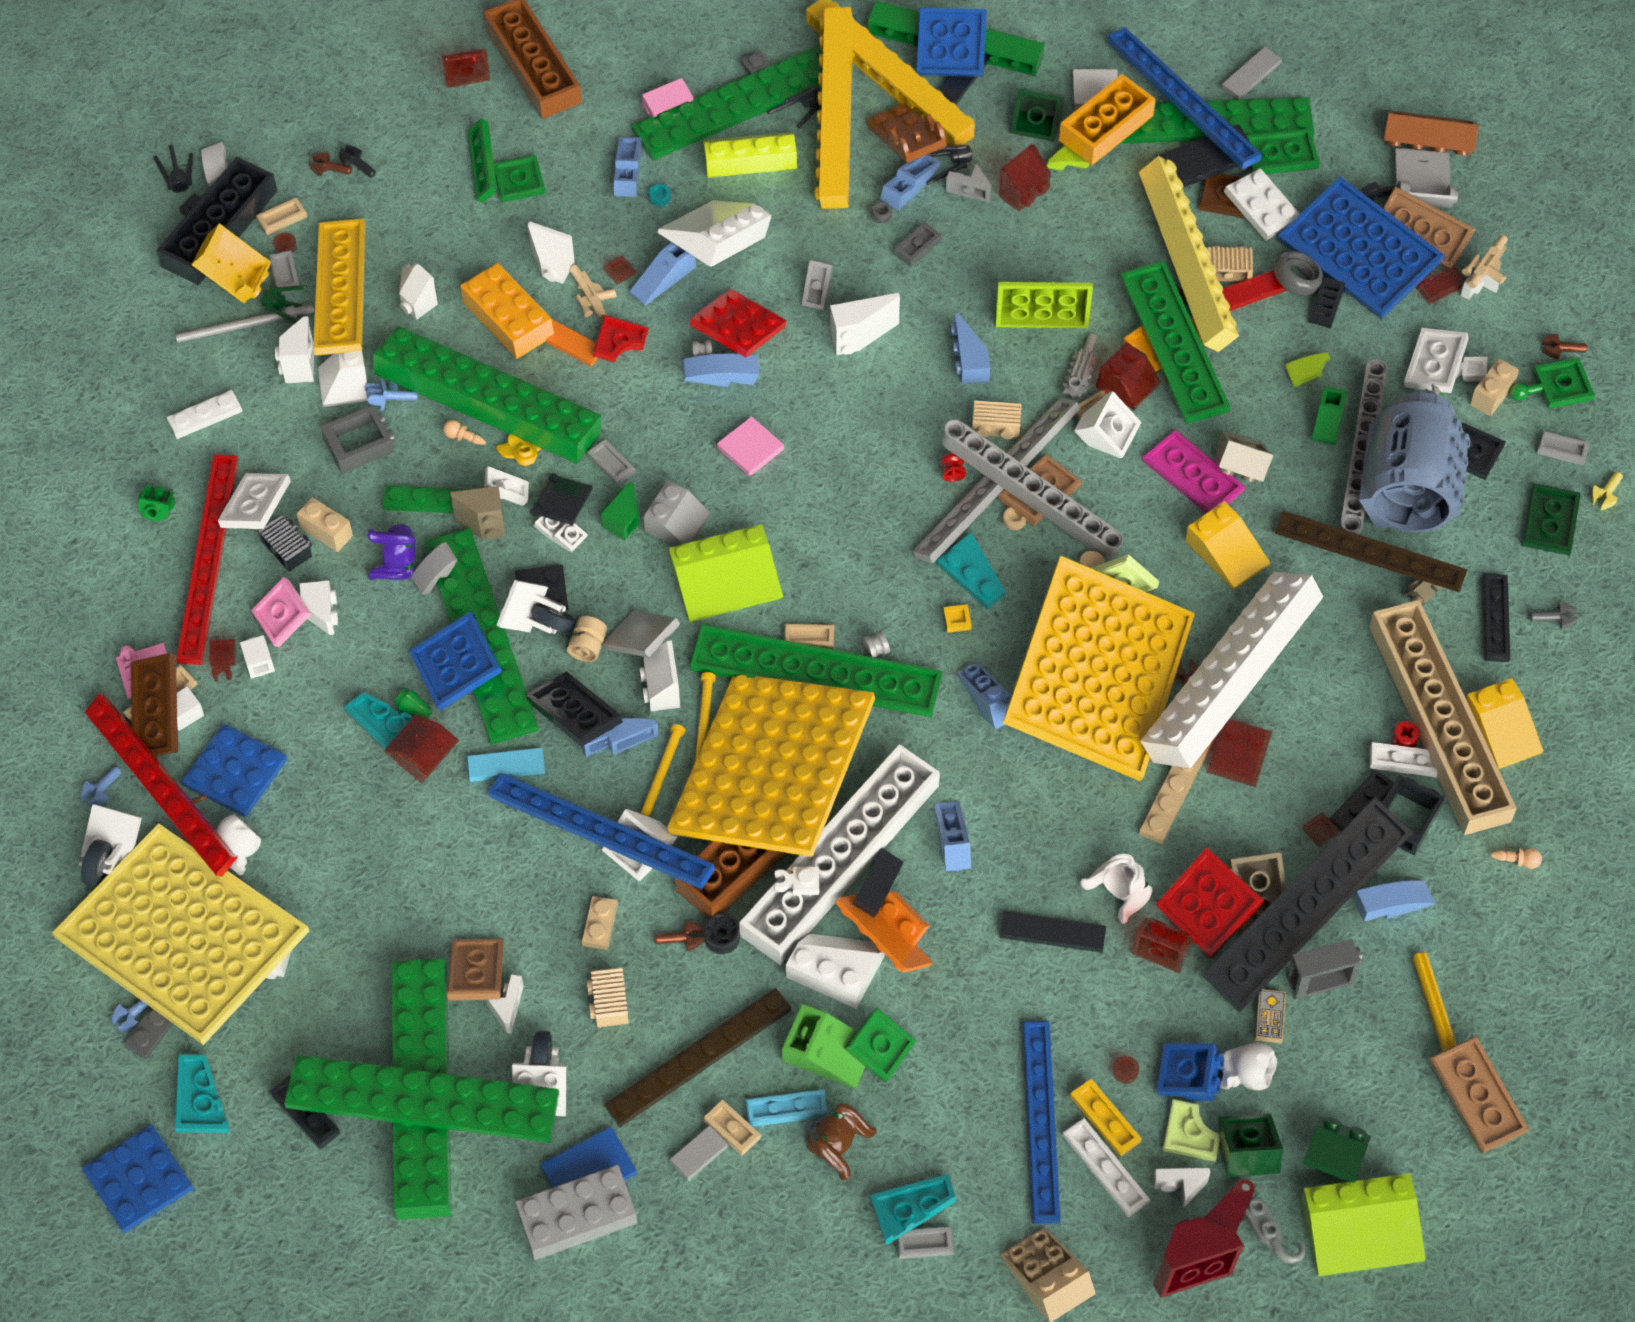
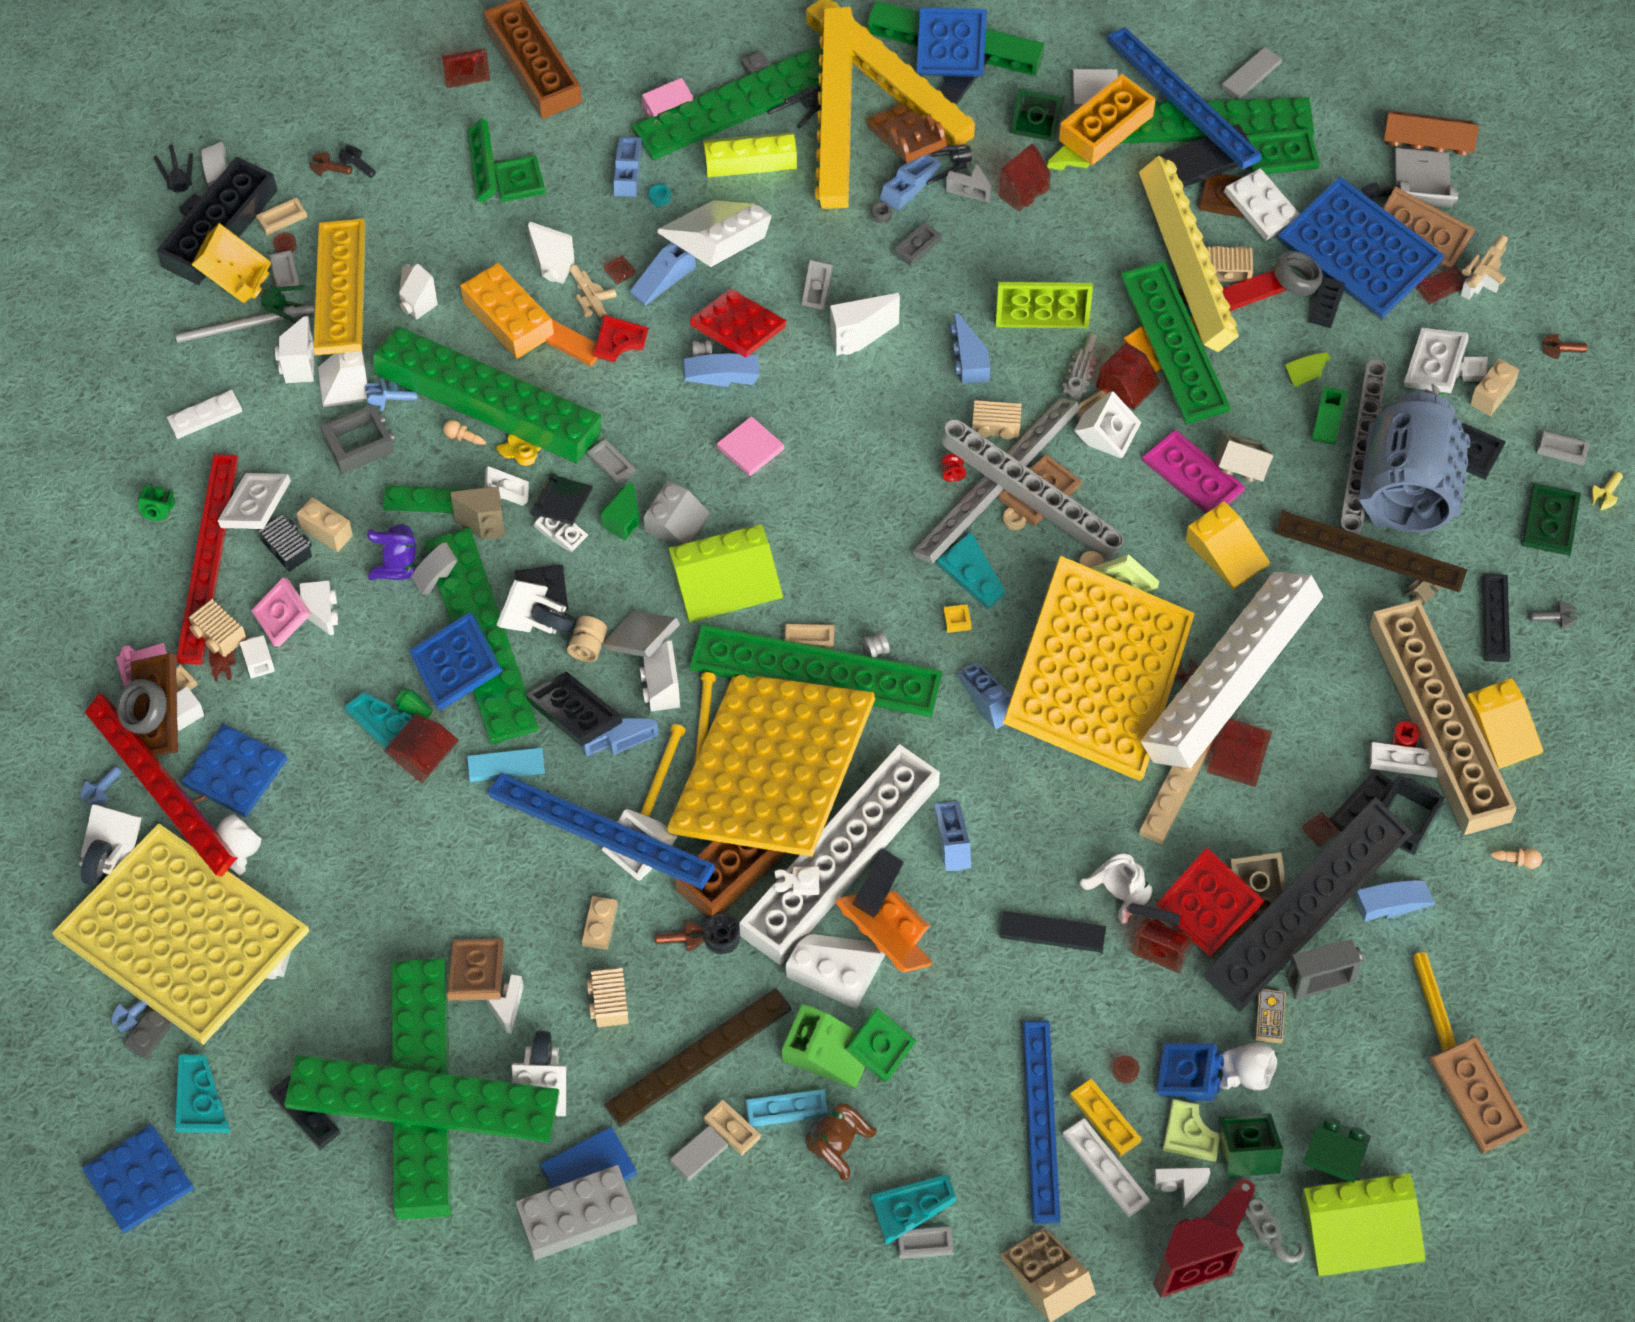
(156, 711): none -> dark grey wheel
(217, 628): none -> tan brick
(1154, 913): none -> black tile
(1554, 393): green plate -> none

